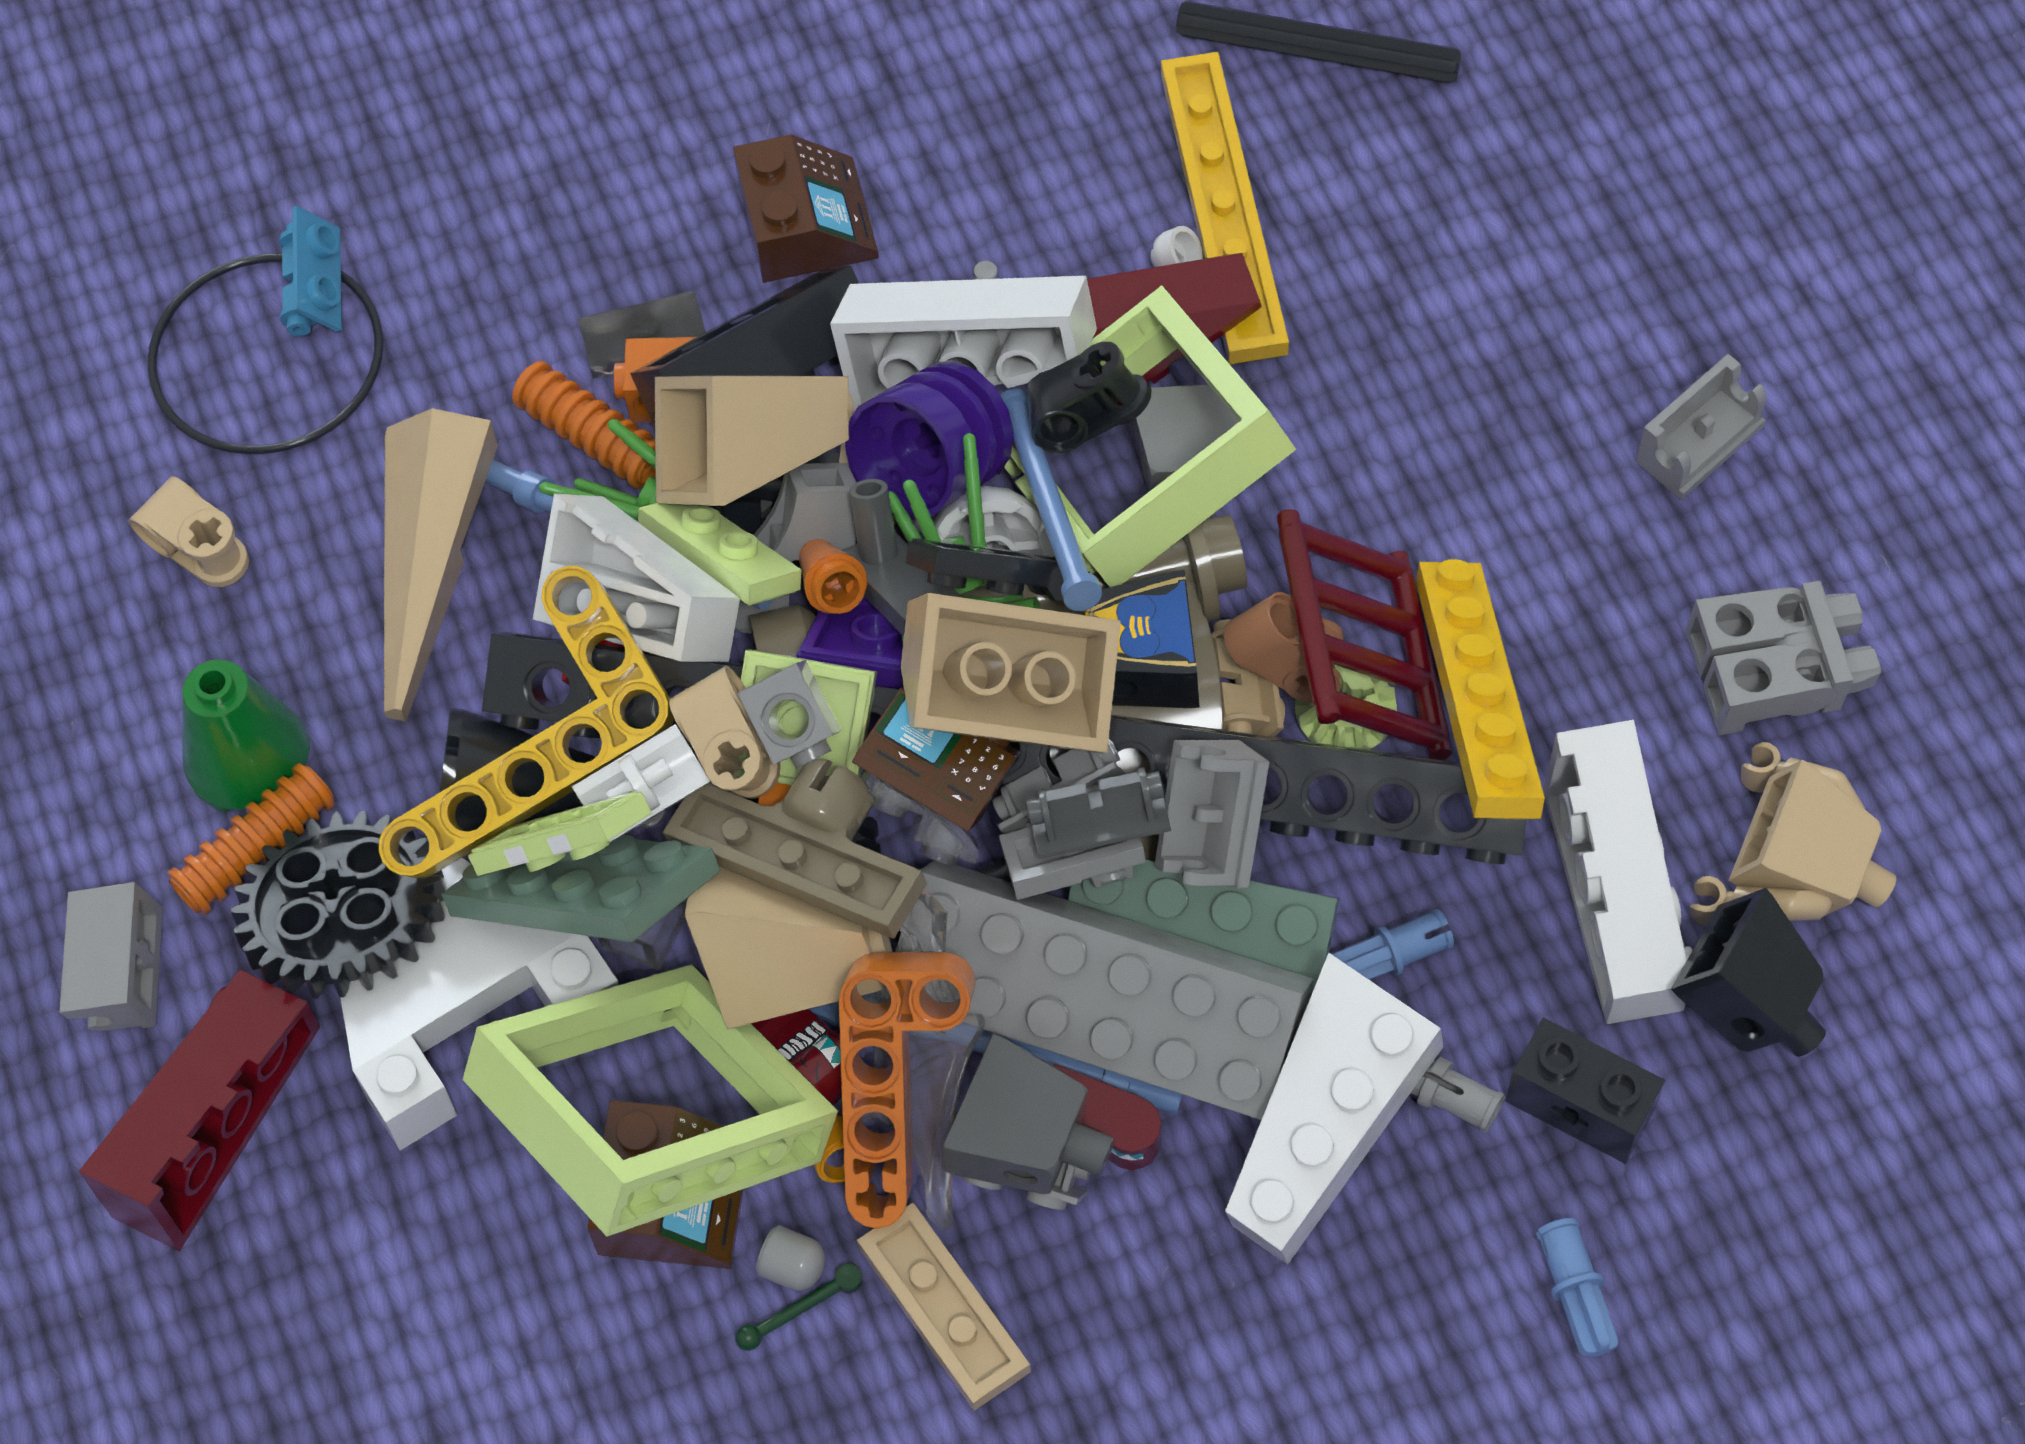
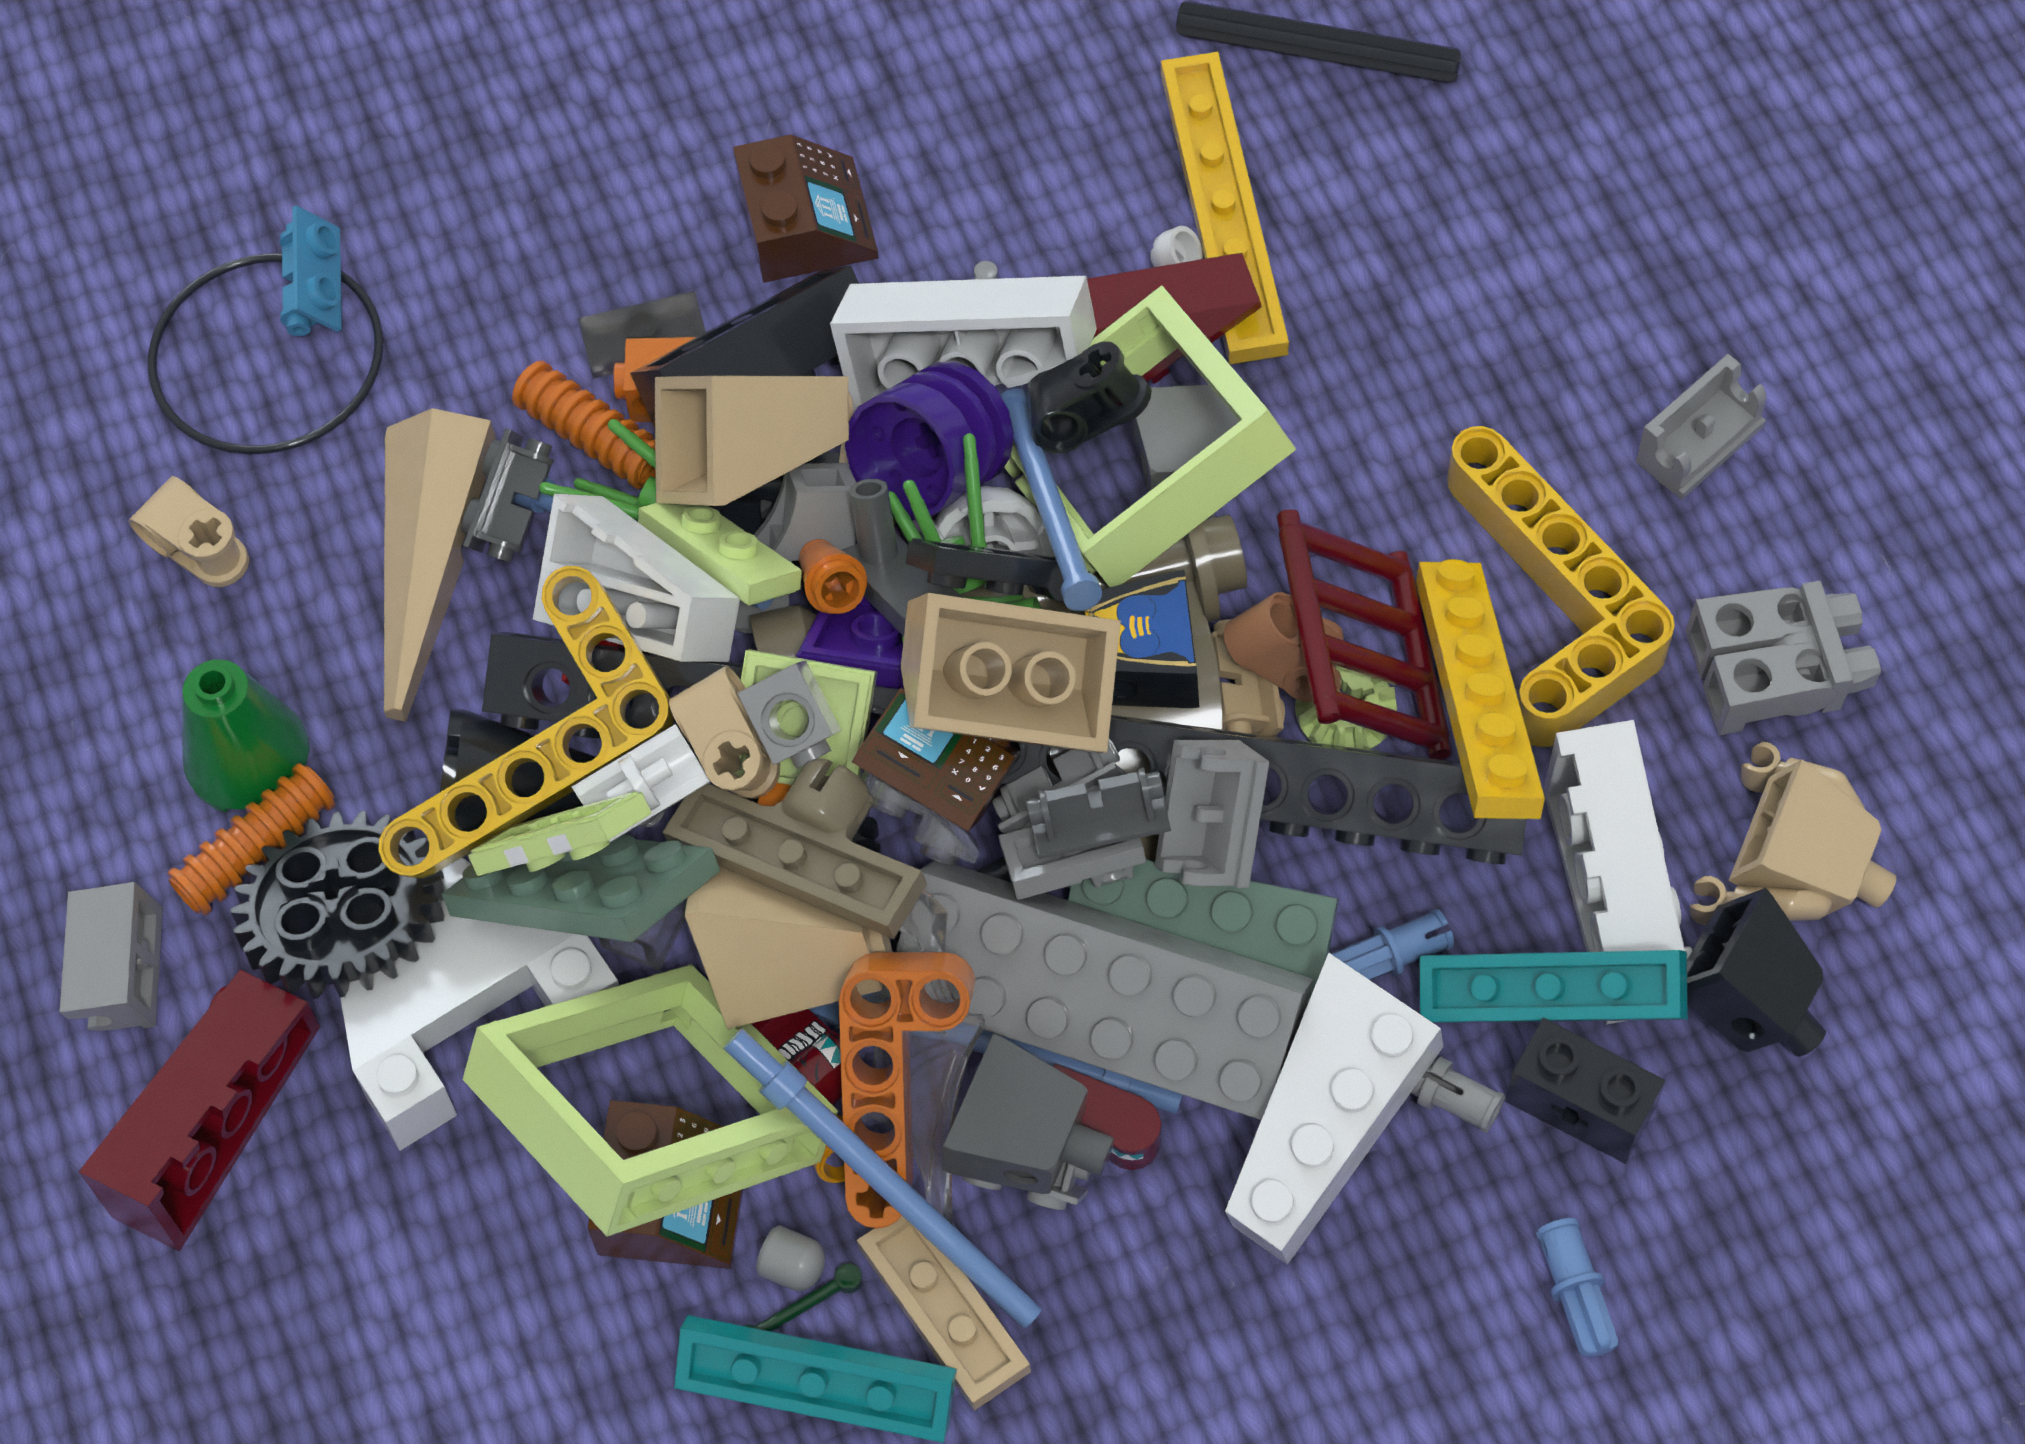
(509, 472): none -> dark grey hinge
(785, 1088): none -> medium blue bar
(815, 1378): none -> teal plate
(1554, 987): none -> teal plate
(1567, 583): none -> yellow beam

